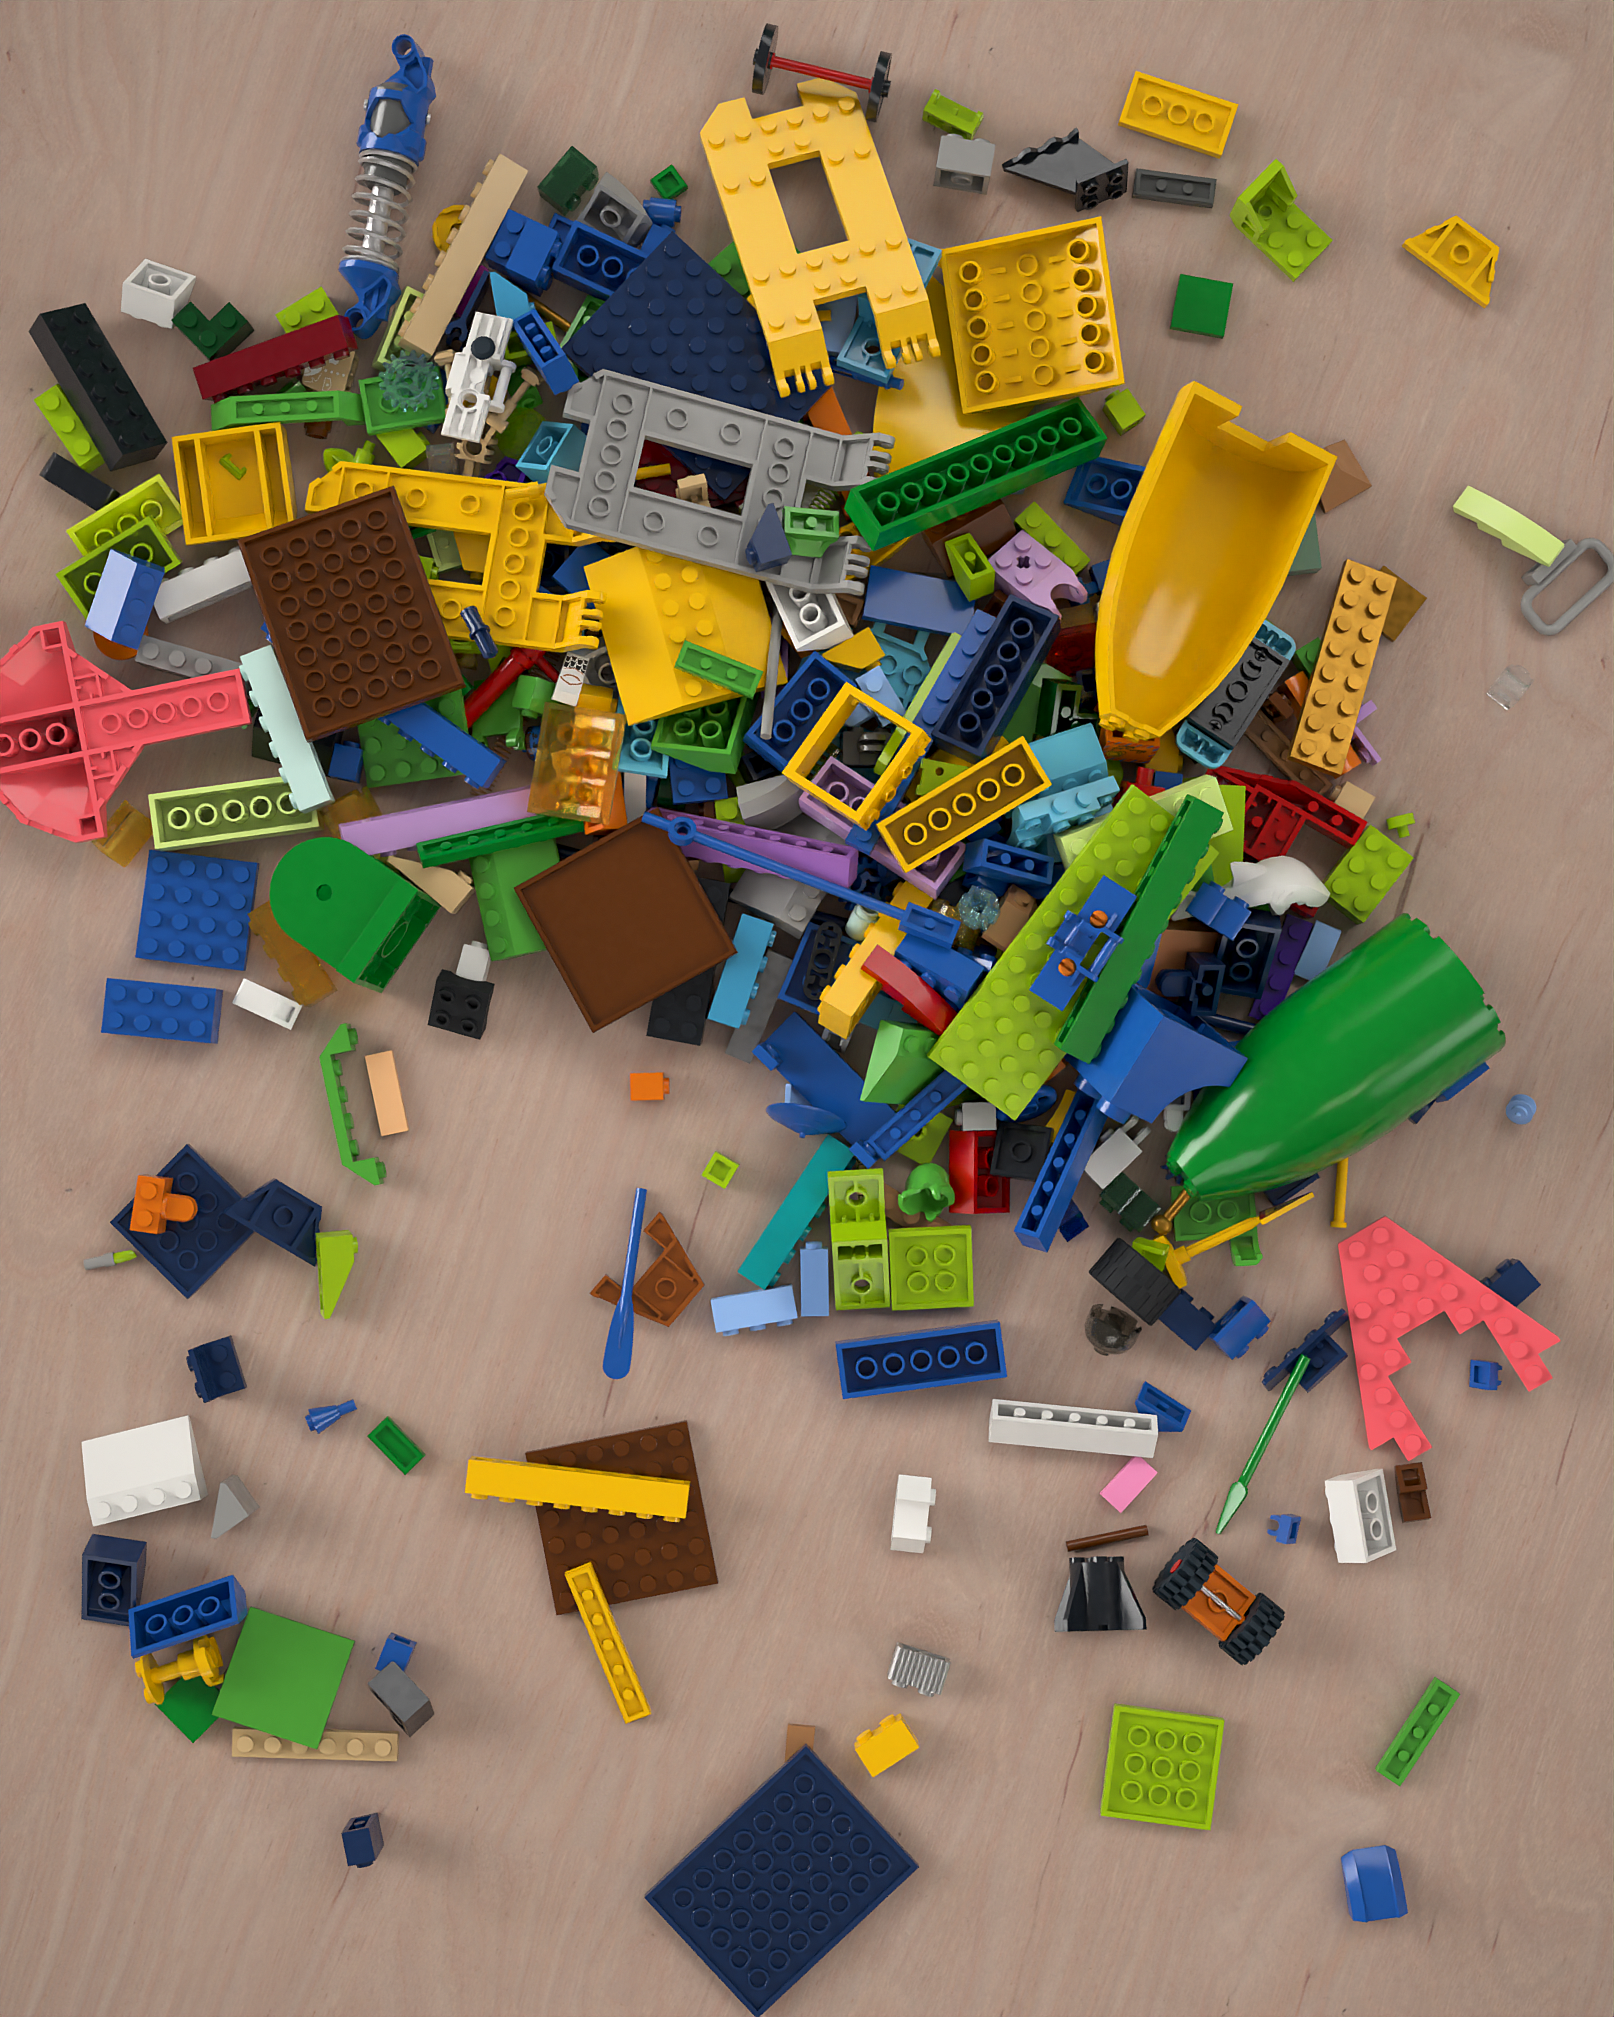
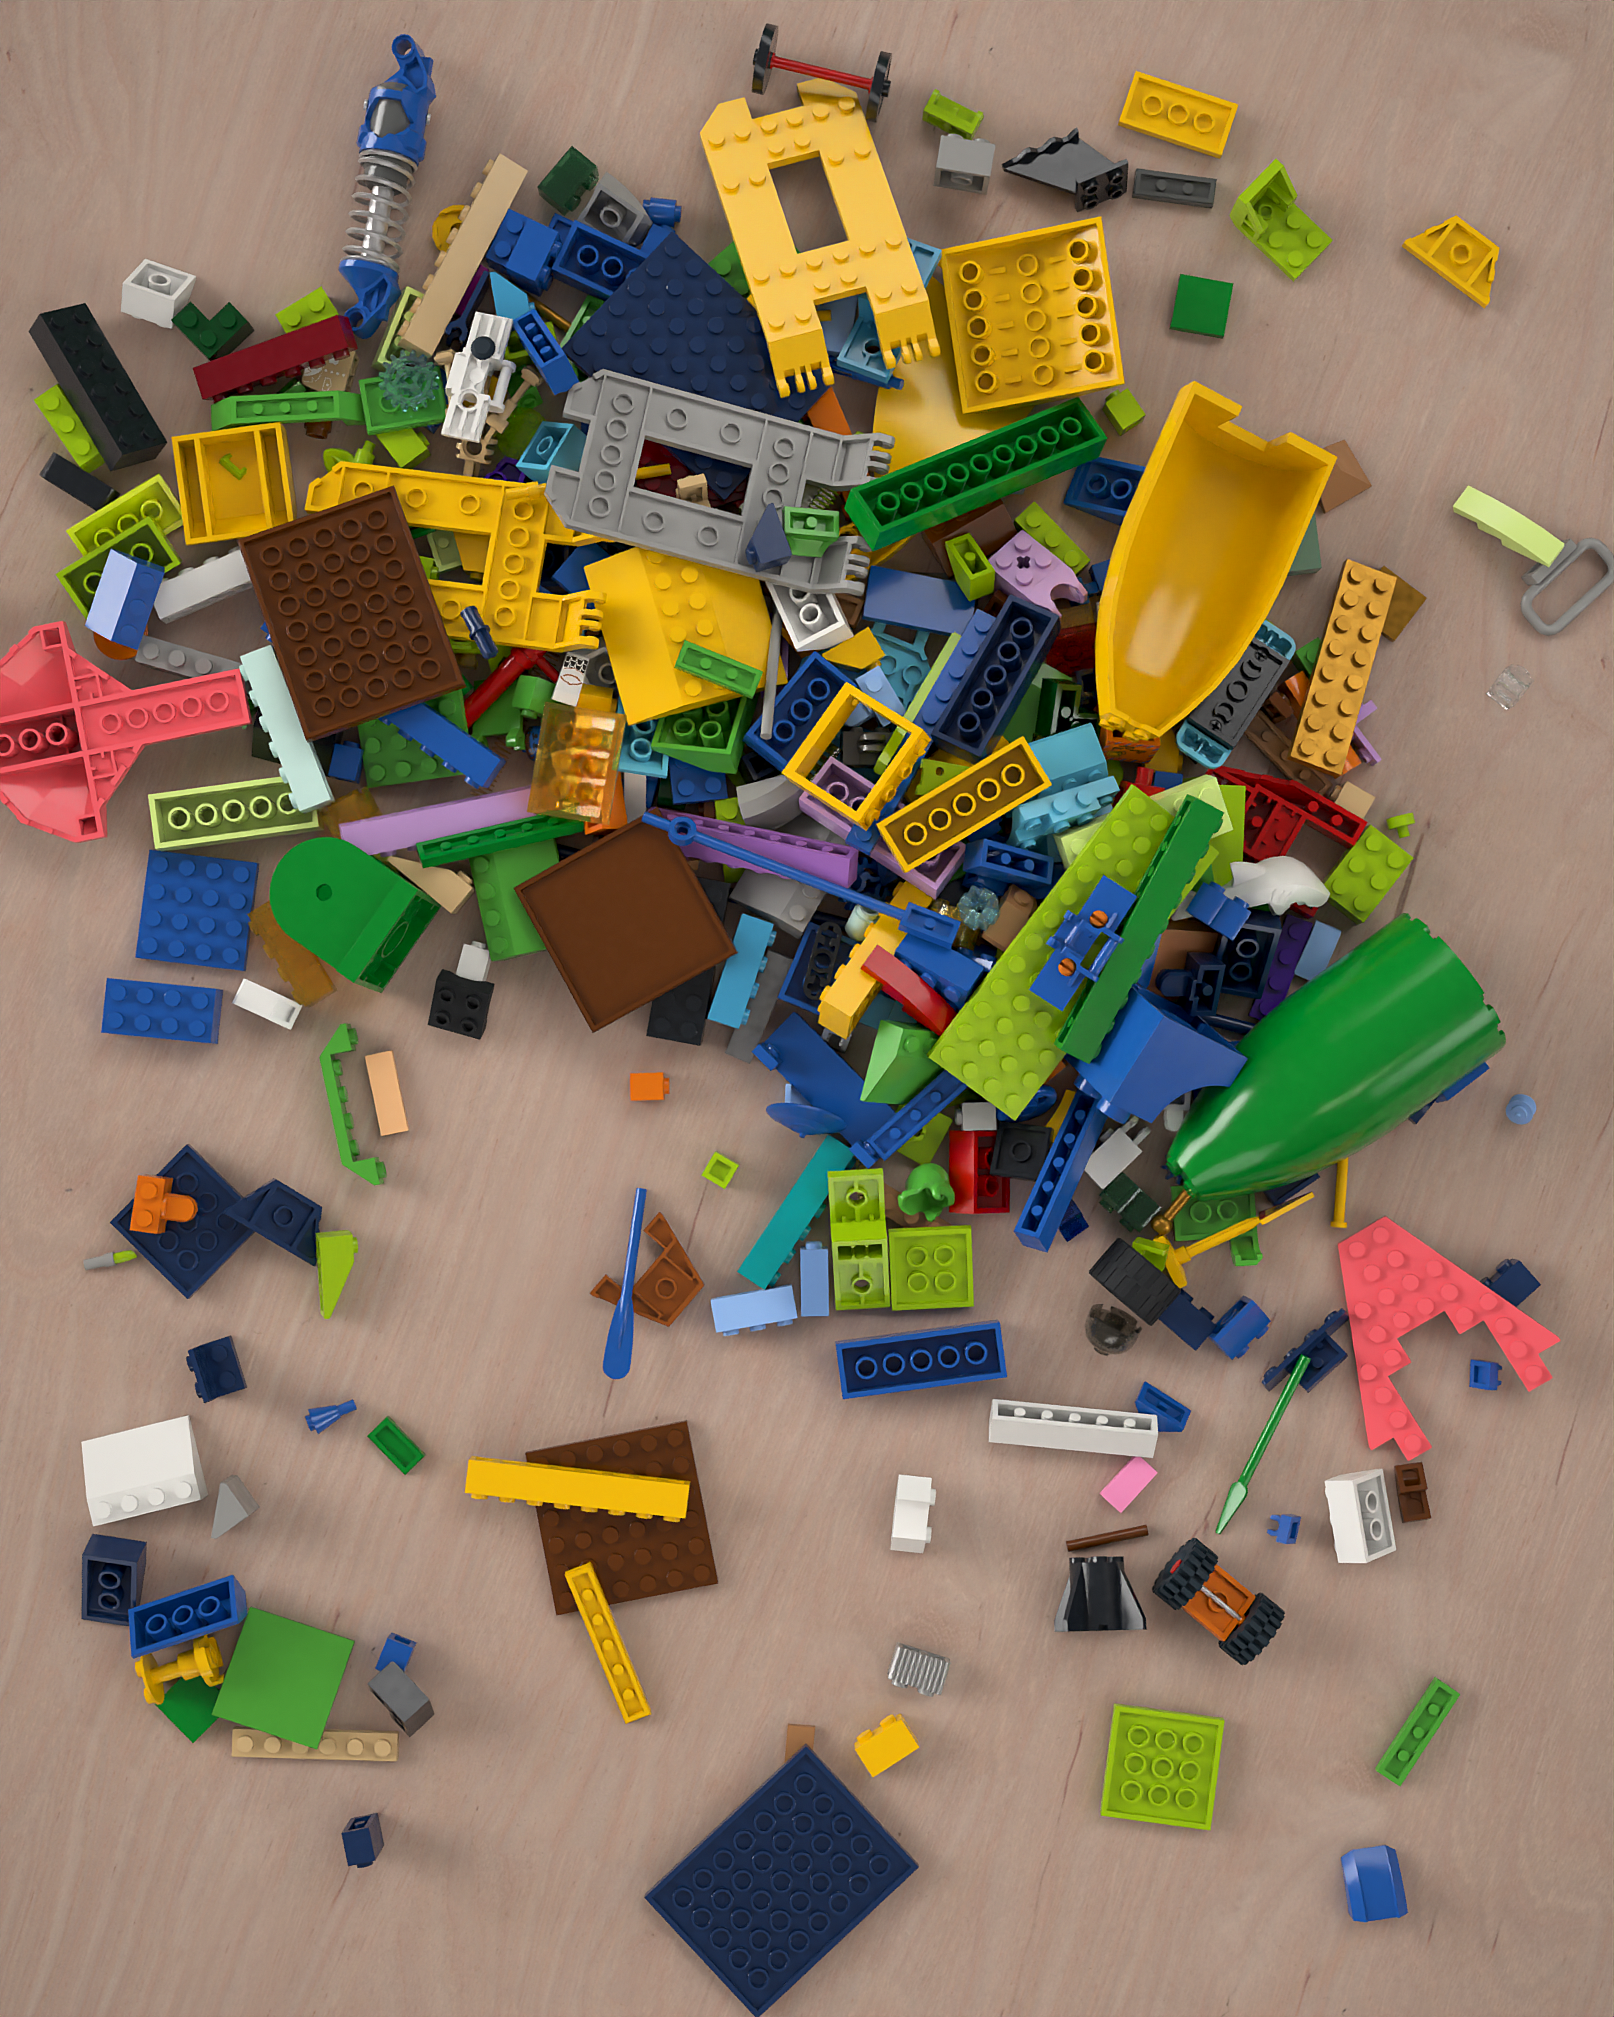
(126, 834): clear yellow panel -> none
(443, 459): clear slope -> none
(669, 183): green tile -> none

